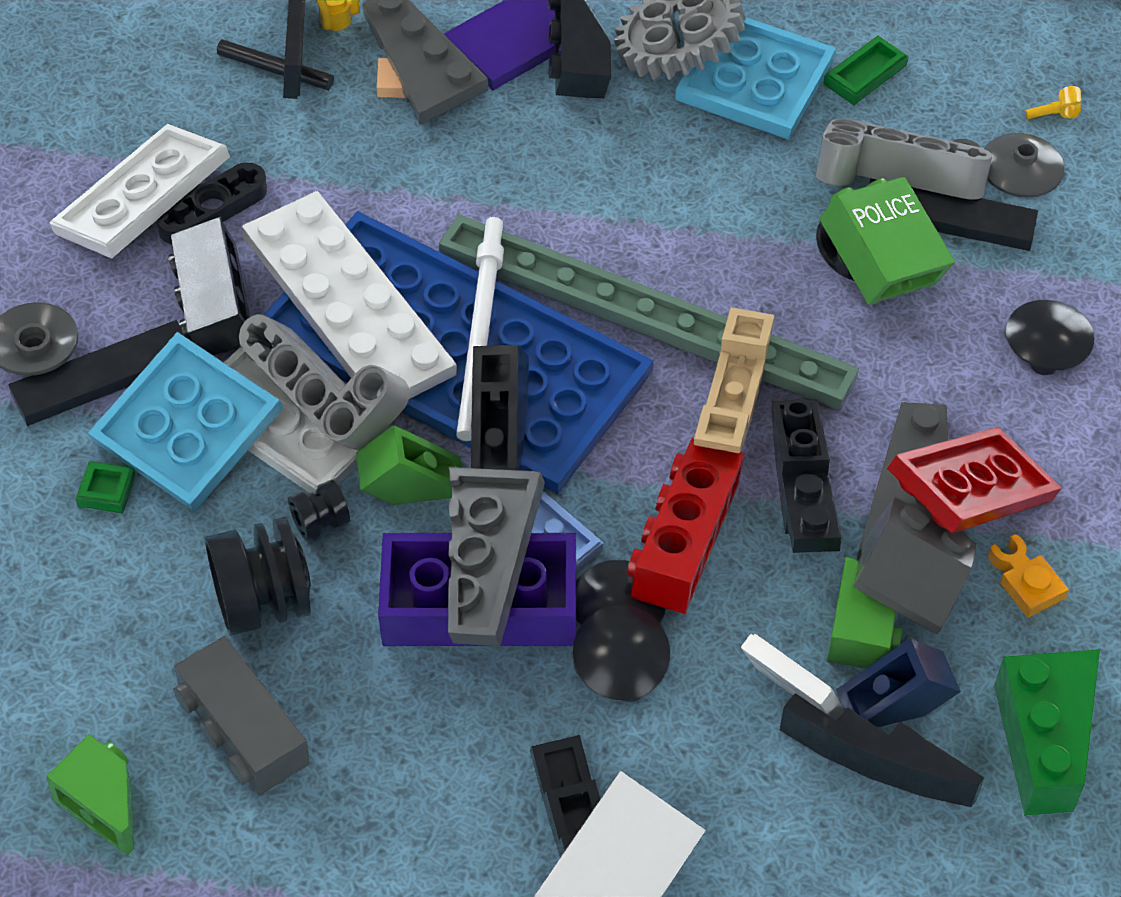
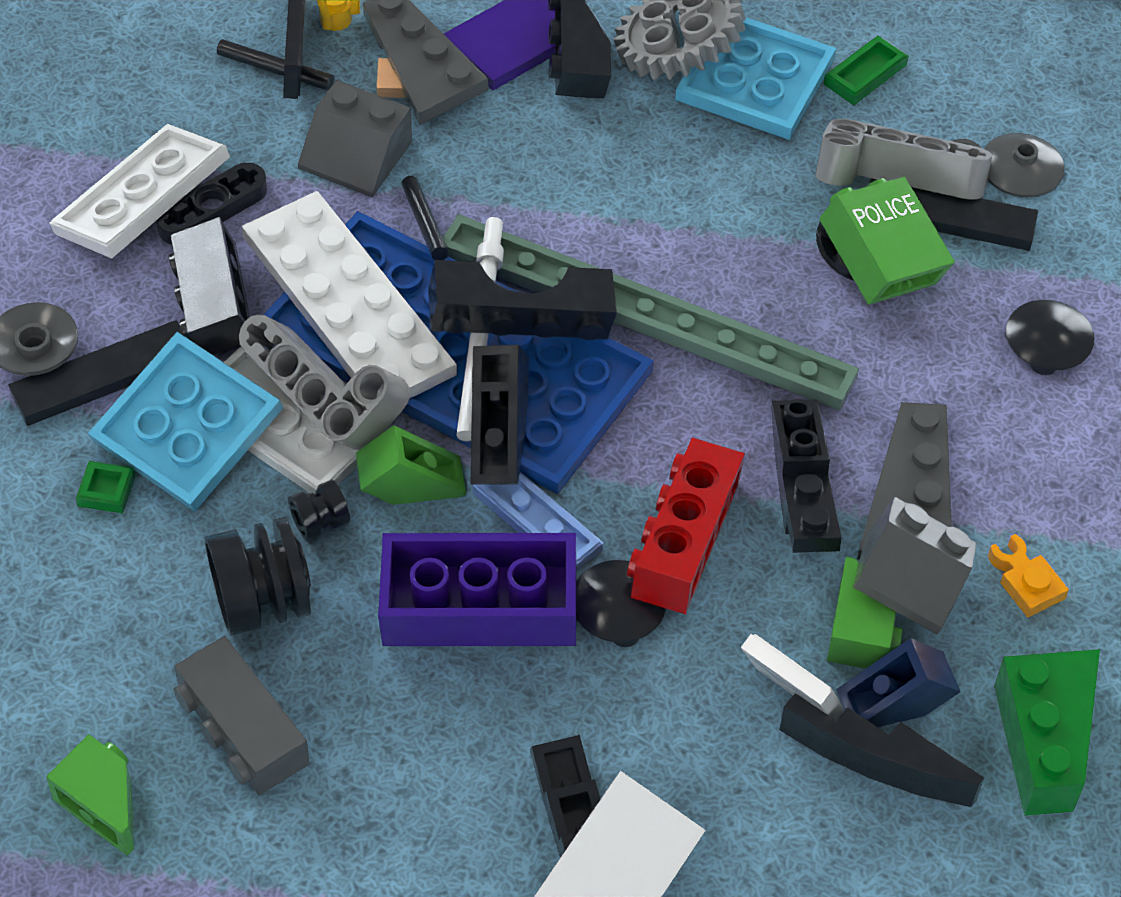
(356, 138): none -> dark grey slope
(424, 218): none -> black bar
(470, 301): none -> black arch
(490, 536): dark grey wing -> none
(621, 653): black dish -> none
(736, 381): tan slope -> none
(973, 479): red plate -> none
(1068, 105): yellow hand -> none

